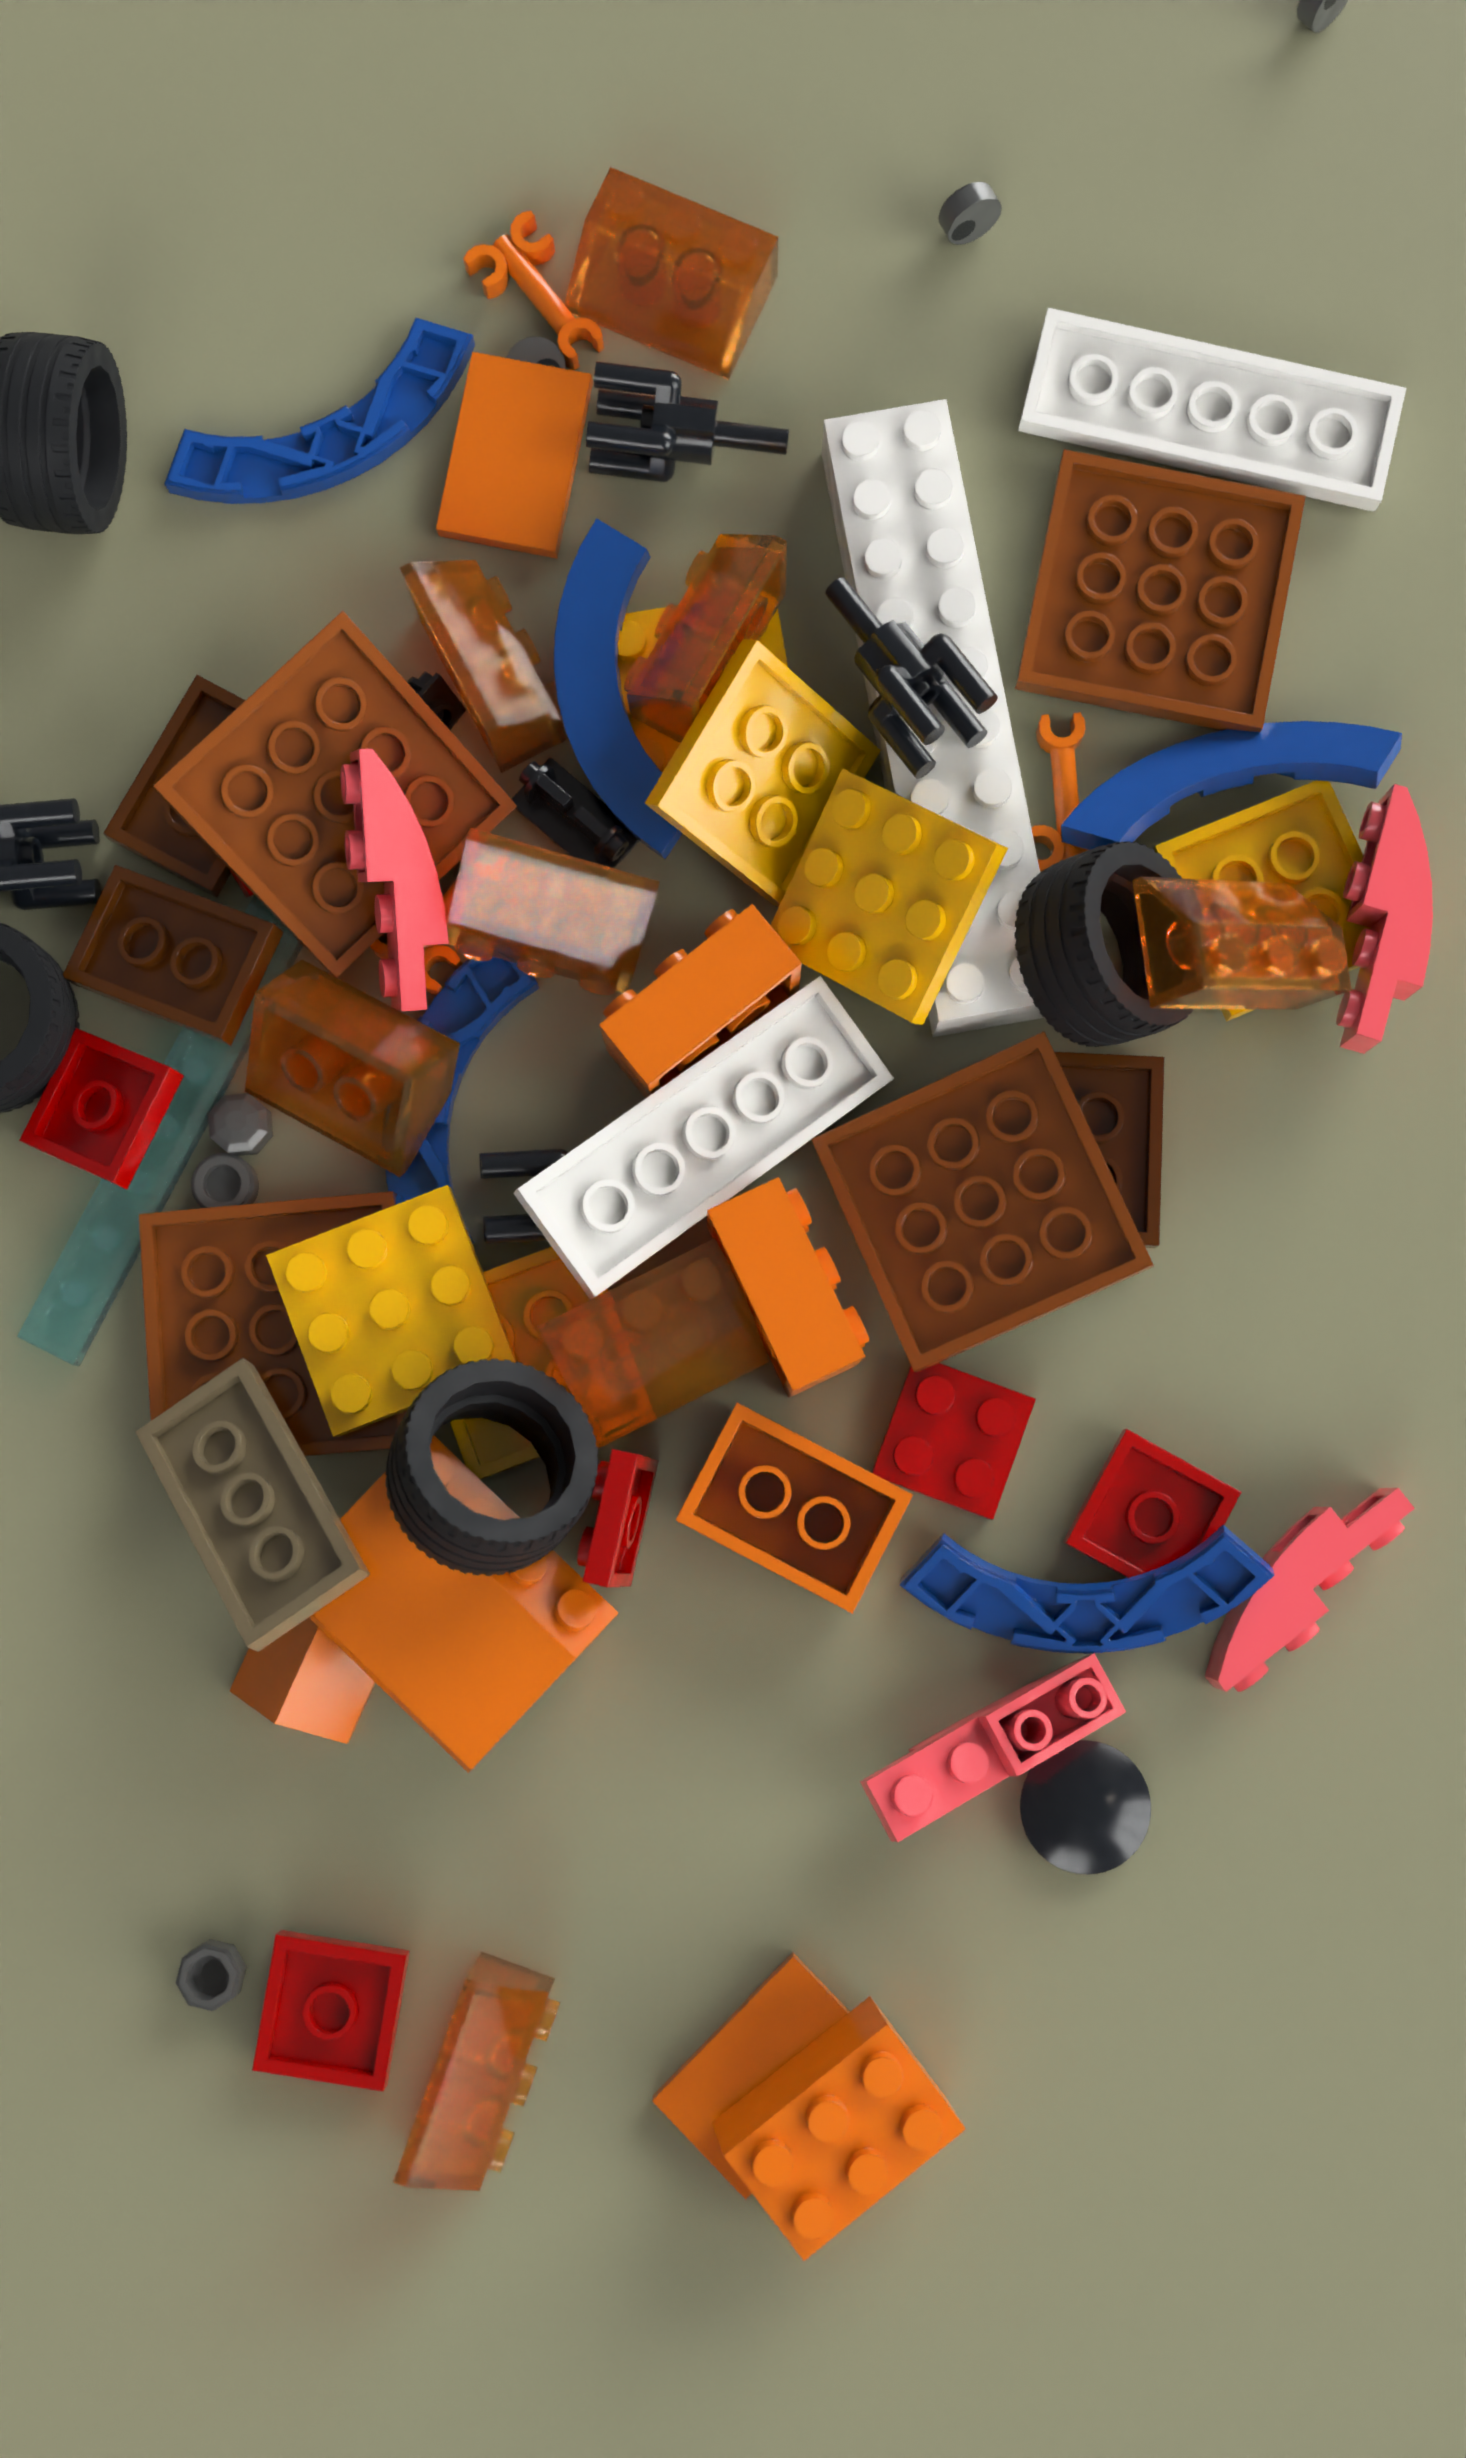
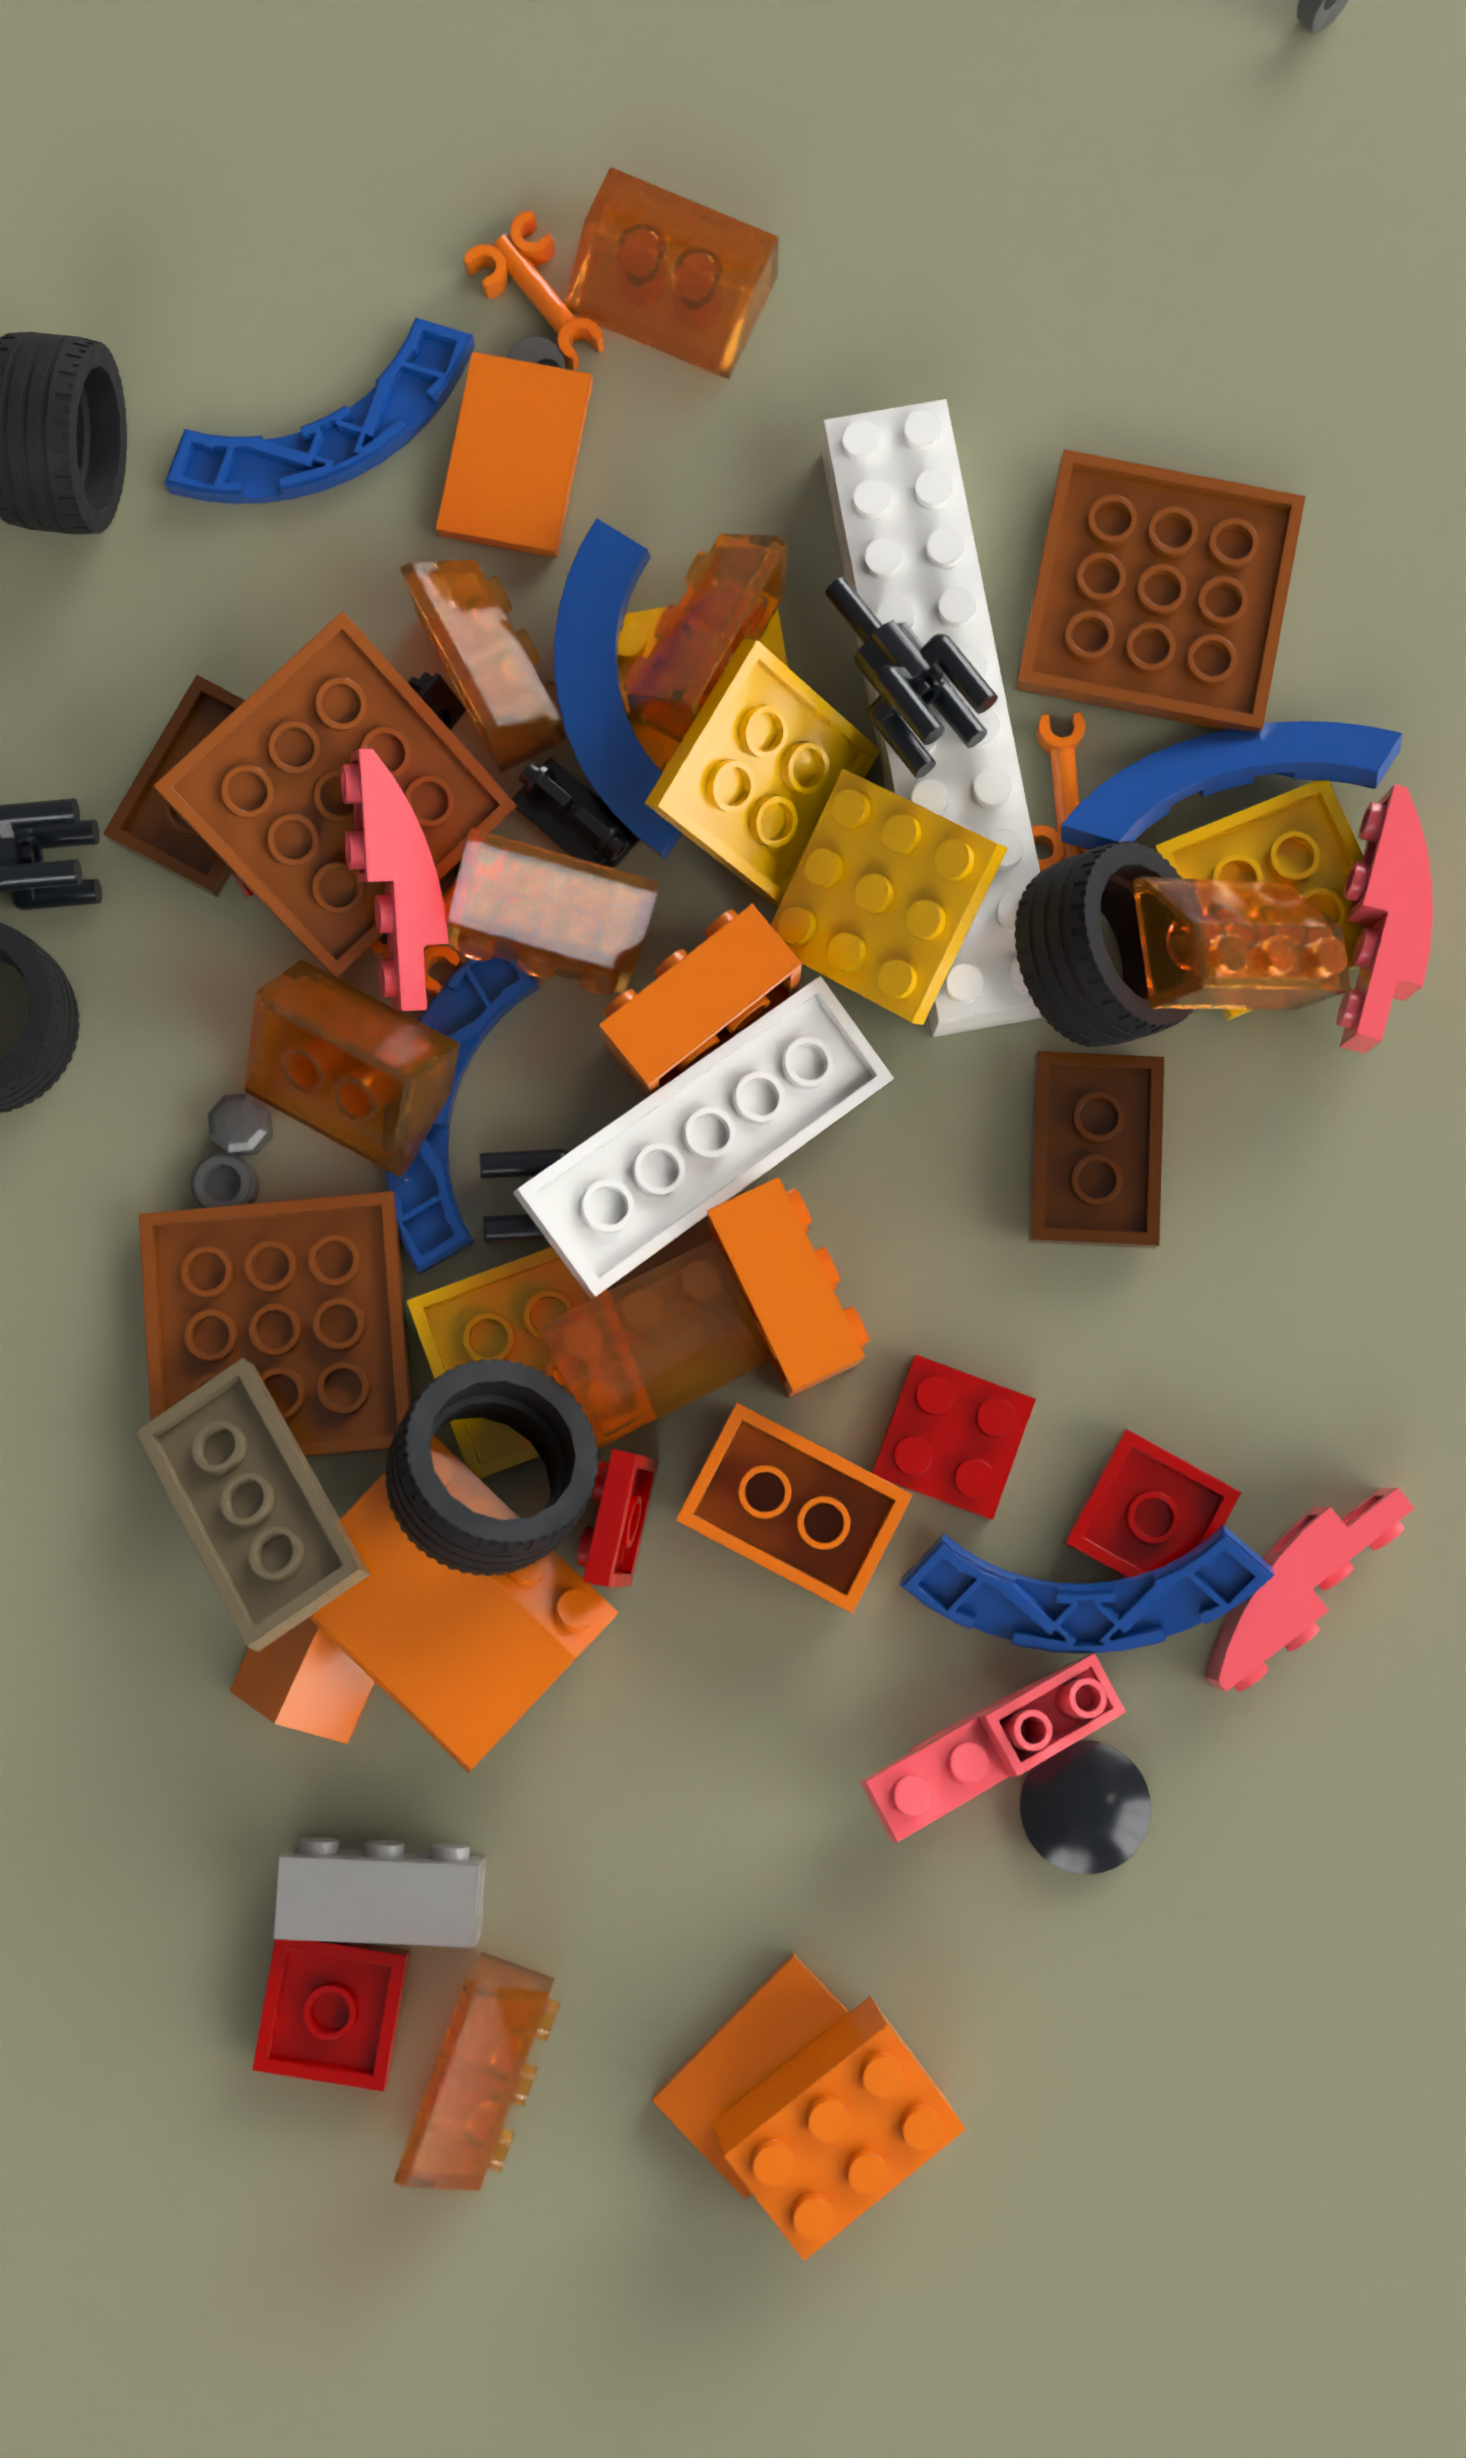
(102, 1108): red plate -> none
(108, 1232): clear light blue tile -> none
(173, 954): reddish brown plate -> none
(211, 1975): dark grey tile -> none
(380, 1894): none -> light grey brick
(388, 1307): yellow plate -> none
(669, 428): black plant -> none
(969, 213): dark grey tile -> none
(981, 1202): dark orange plate -> none
(1212, 409): white plate -> none

